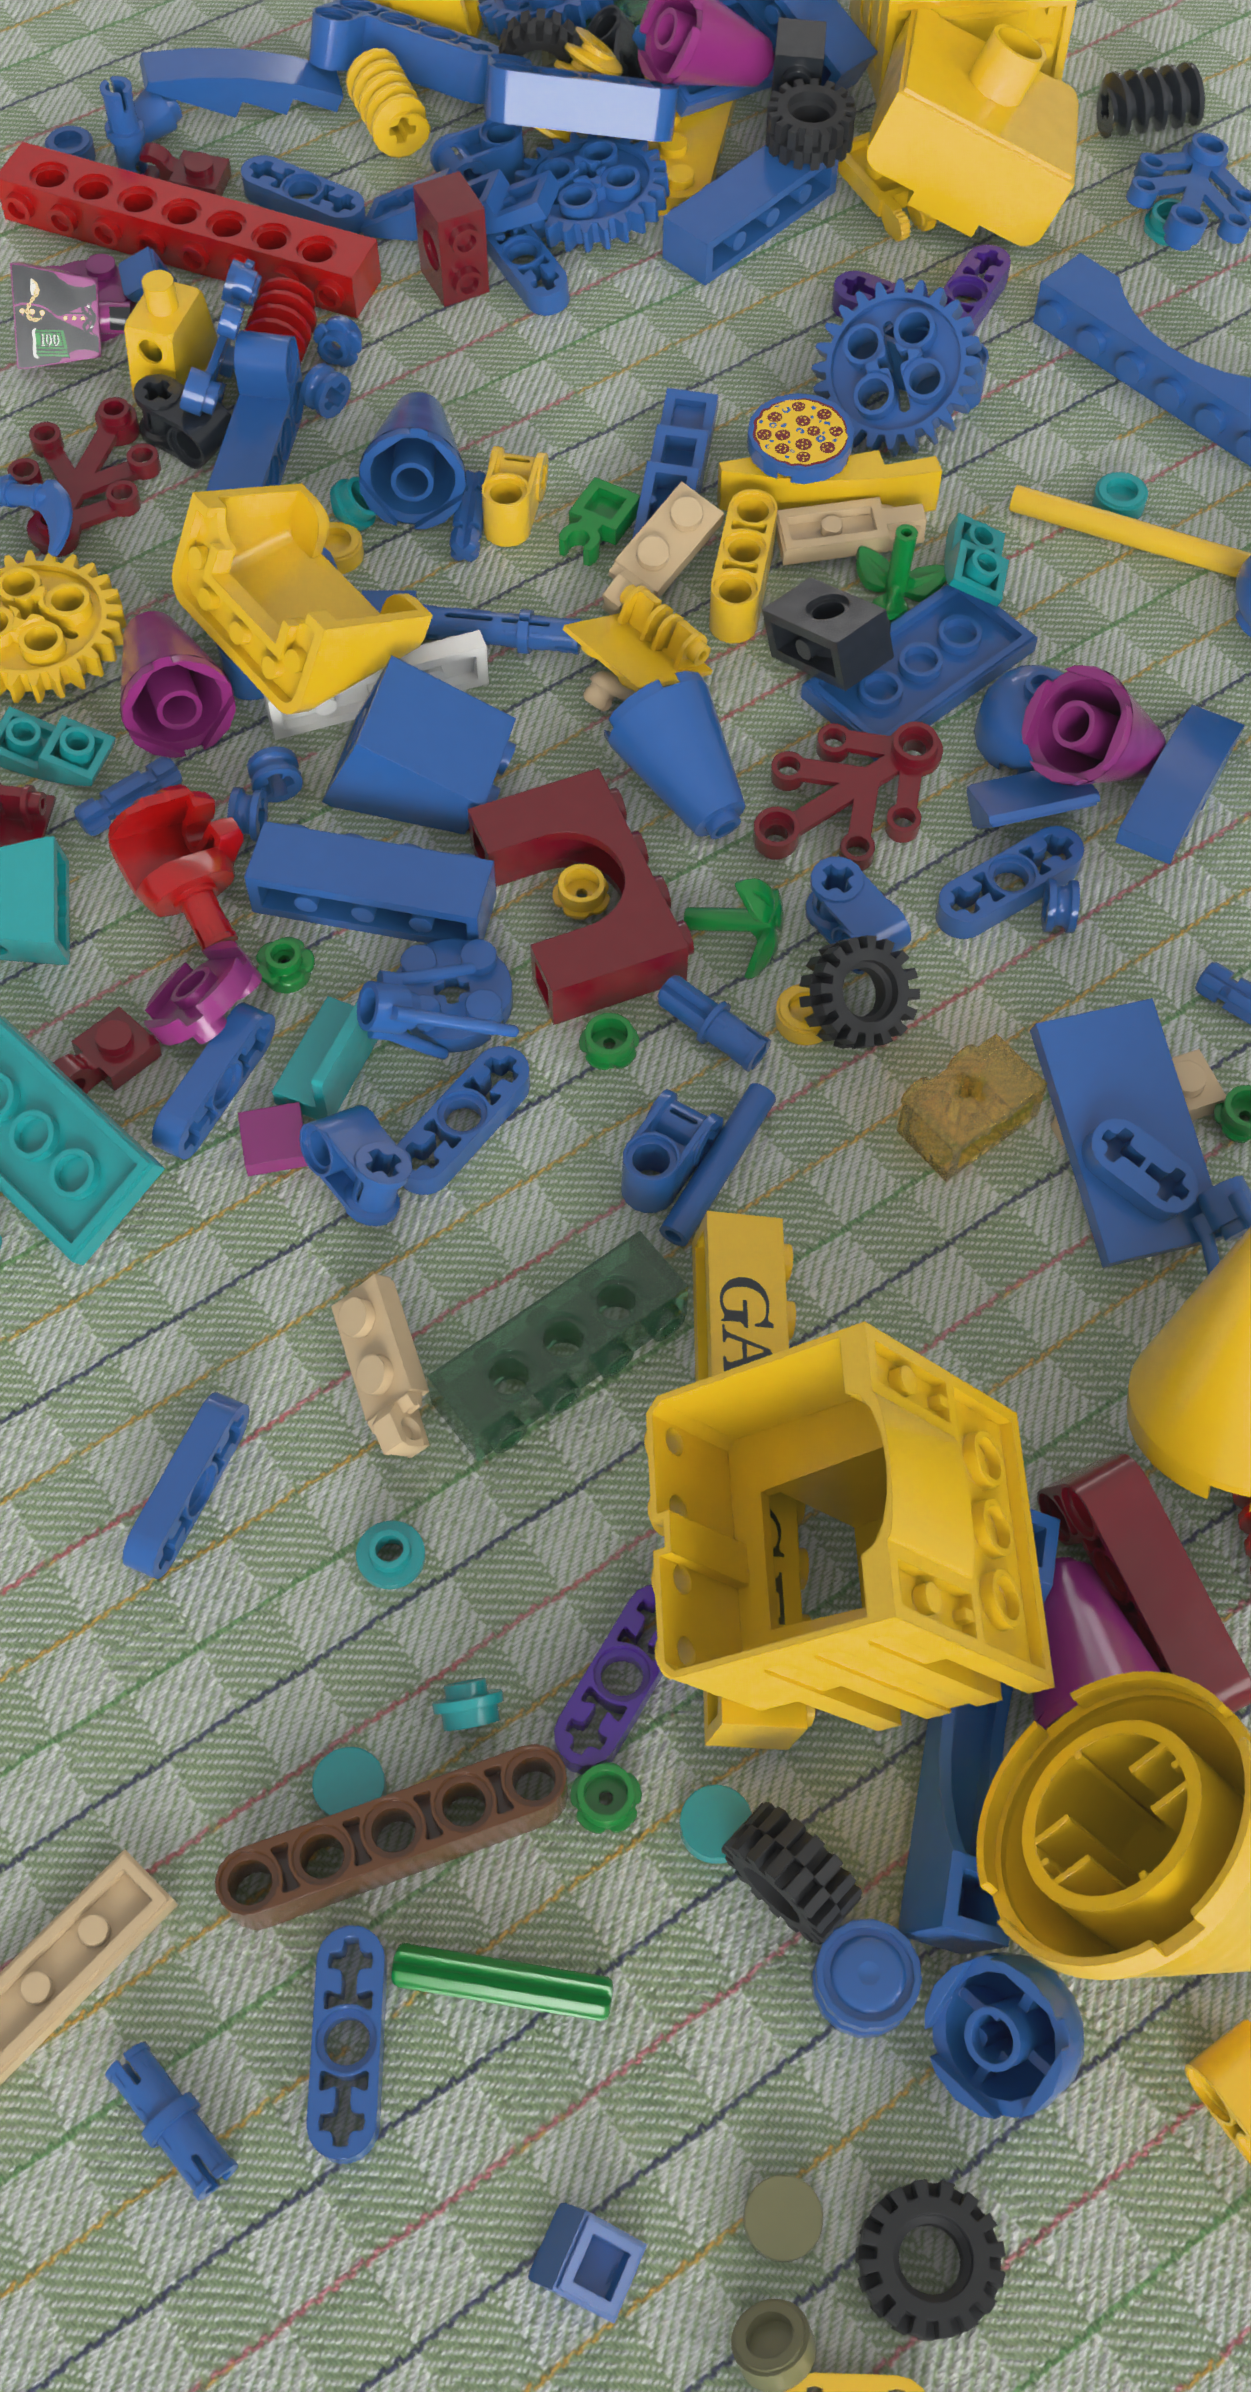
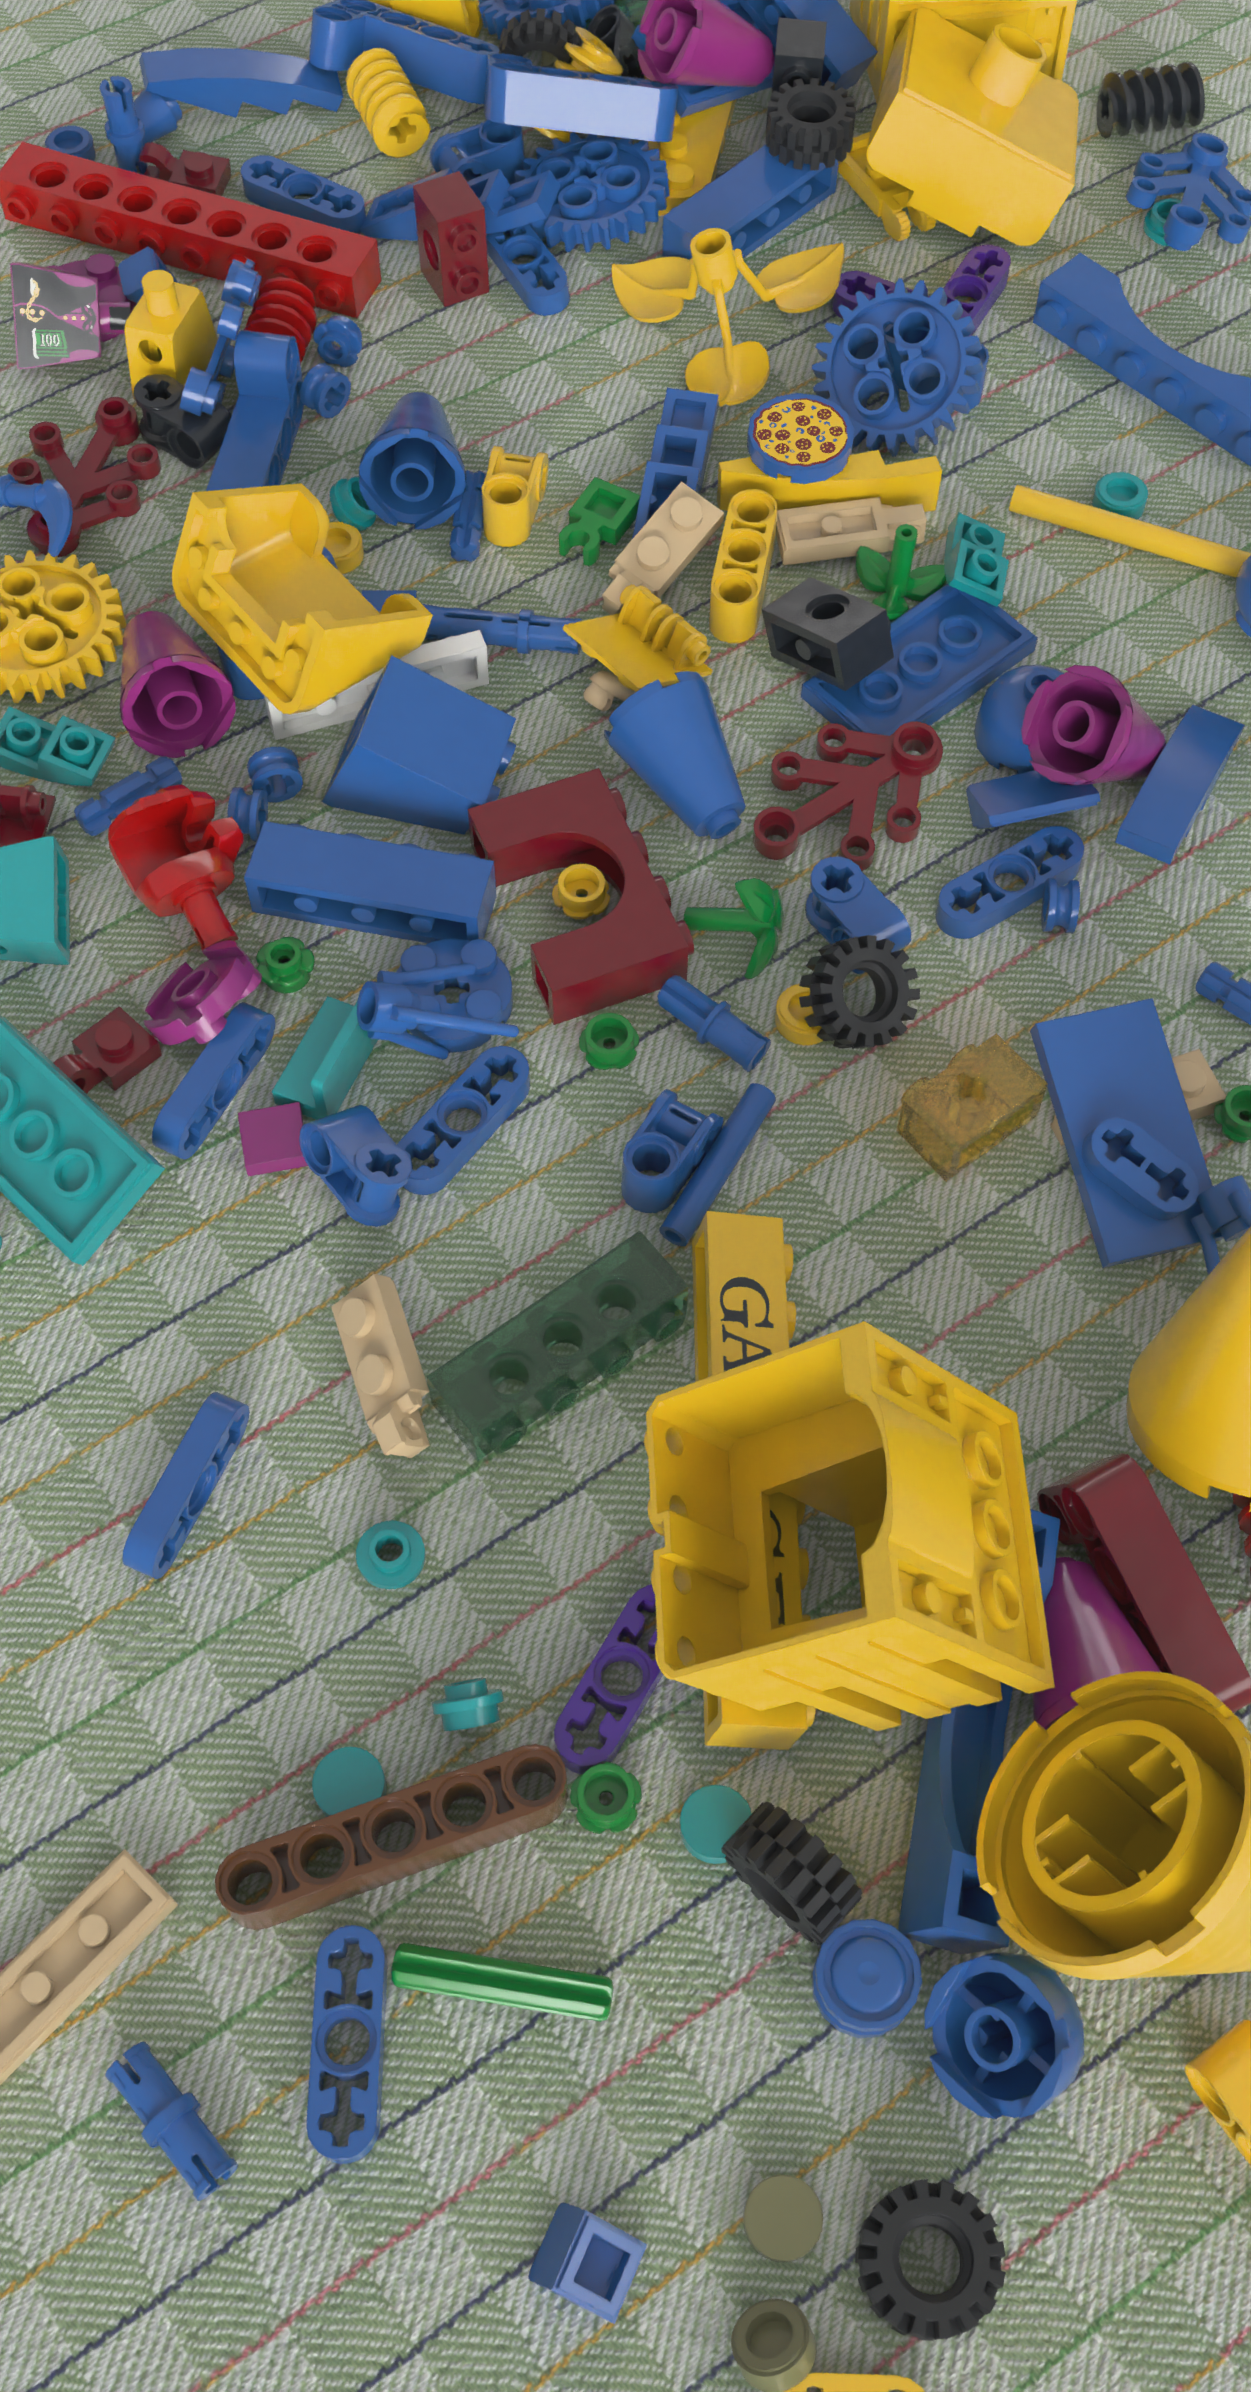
(657, 290): none -> yellow plant

